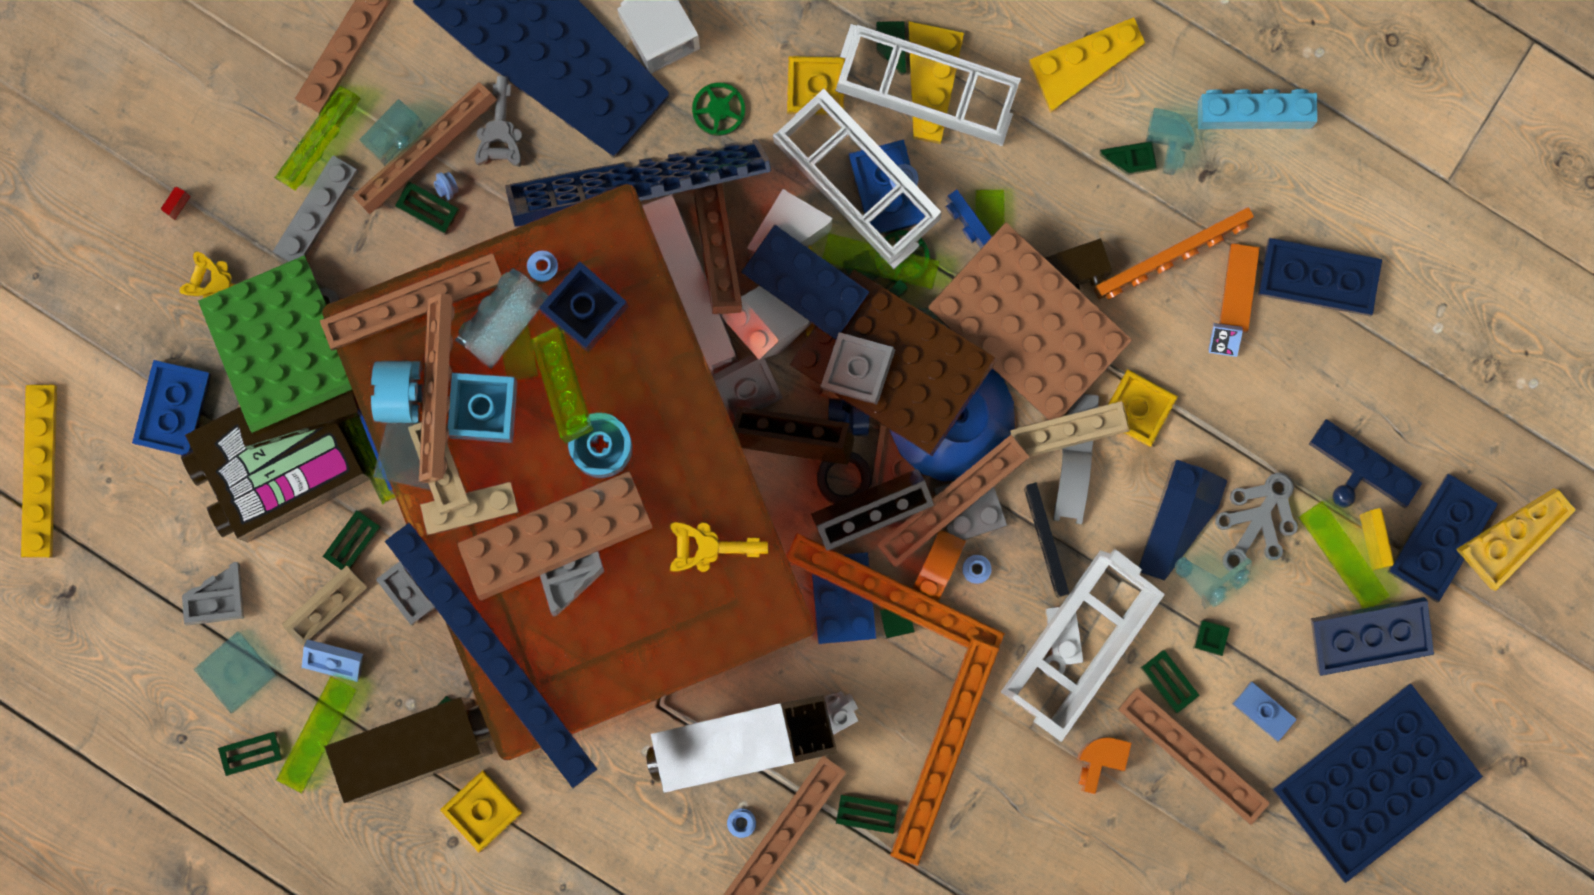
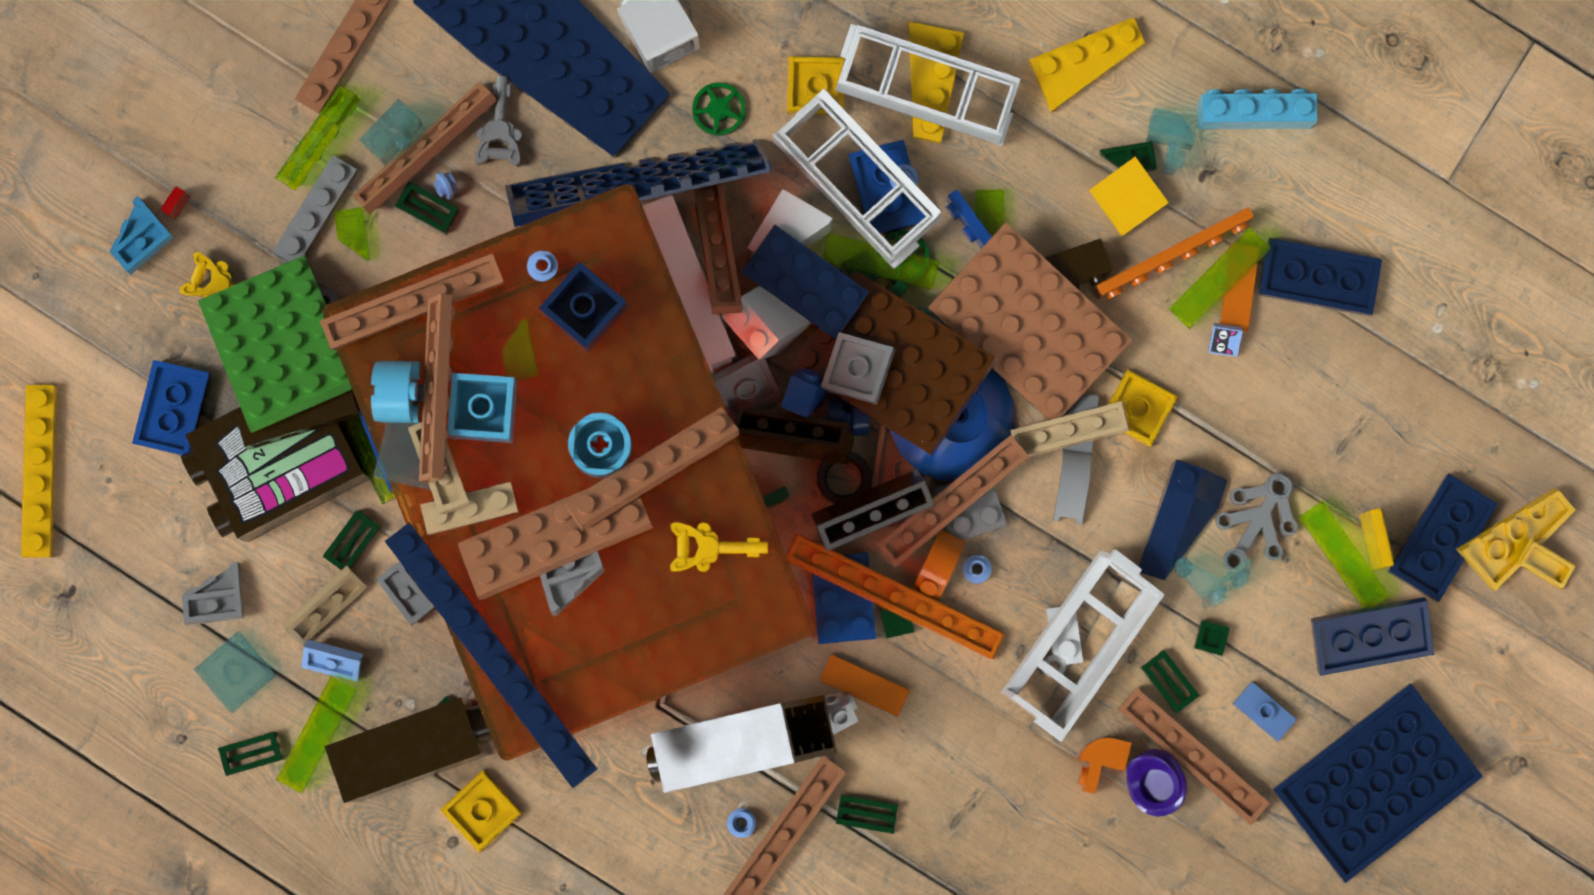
(139, 238): none -> dark azure wing
(352, 231): none -> clear neon green tile
(501, 317): clear light blue brick -> none
(561, 385): clear neon green plate -> none
(651, 469): none -> nougat plate
(776, 497): none -> dark green tile
(804, 393): none -> blue slope
(864, 685): none -> orange tile
(897, 30): dark green tile -> none
(944, 751): orange tile -> none
(1046, 540): black tile -> none
(1128, 196): none -> yellow tile
(1156, 782): none -> dark purple piece
(1219, 278): none -> clear neon green tile
(1364, 466): dark blue plate -> none
(1546, 564): none -> yellow tile

